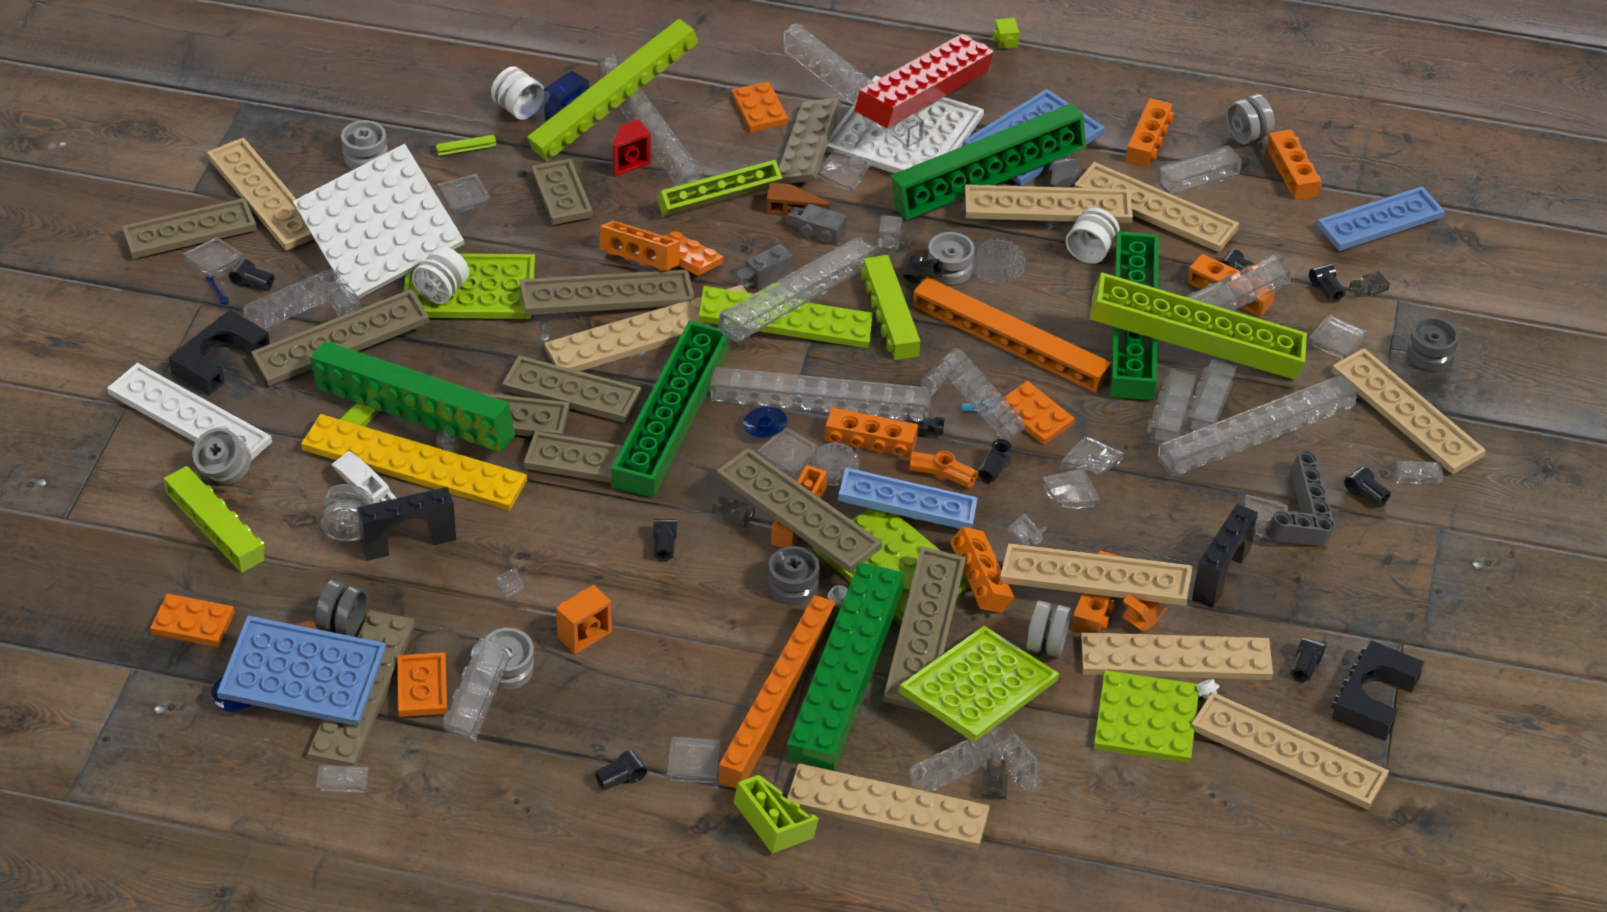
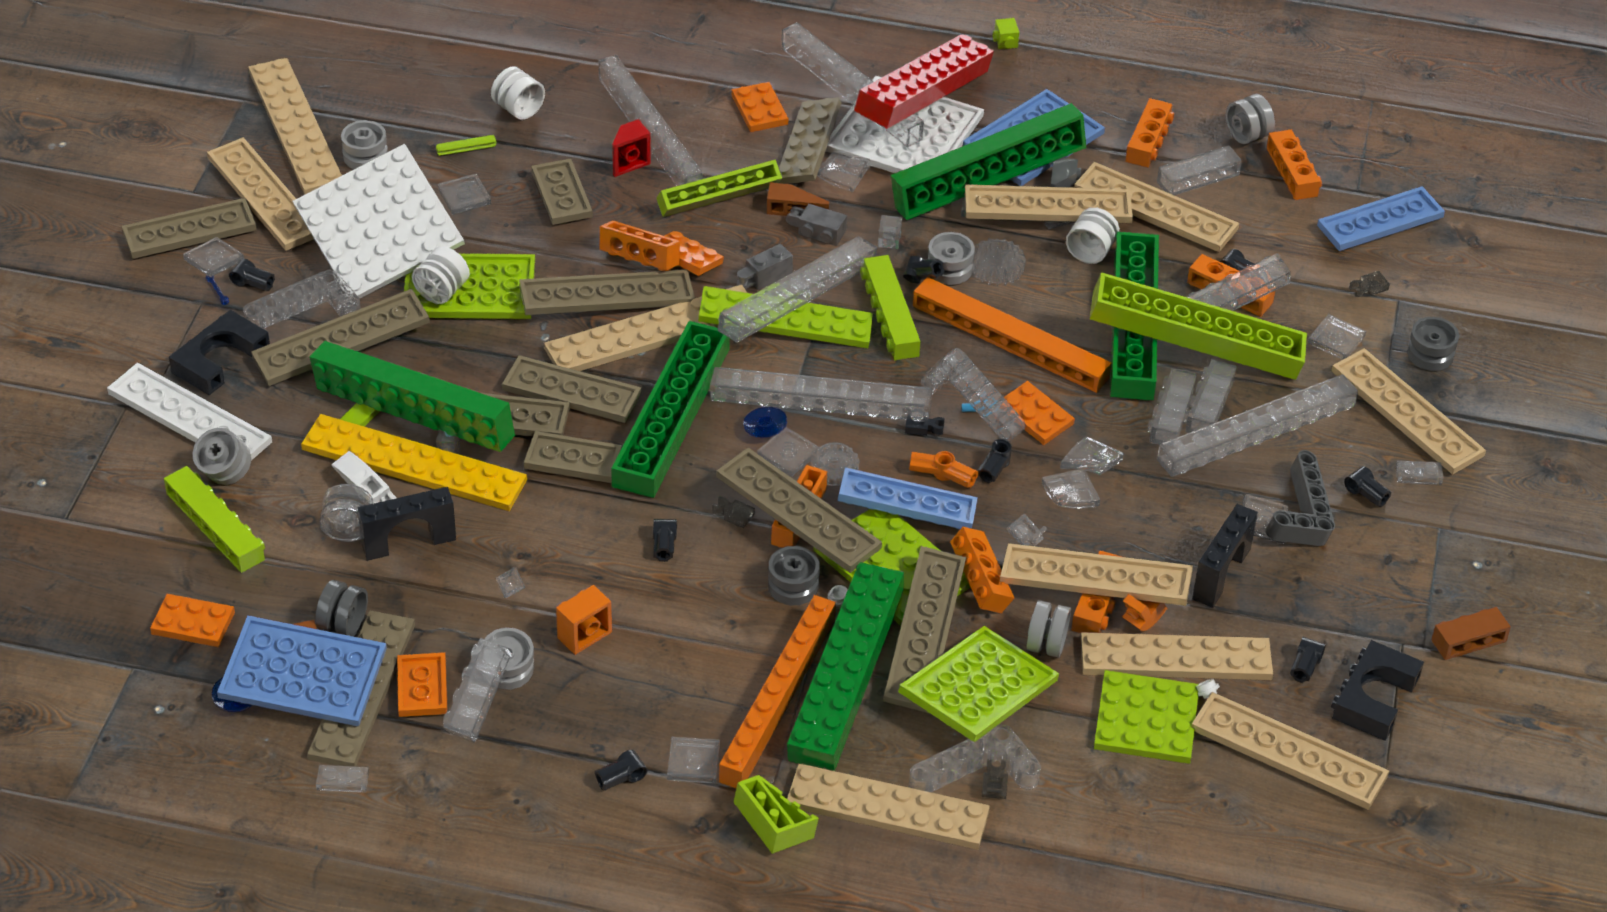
(295, 124): none -> tan plate
(563, 92): clear blue brick -> none
(612, 90): lime brick -> none
(871, 432): orange brick -> none
(1325, 278): black piece -> none
(1470, 633): none -> dark orange brick

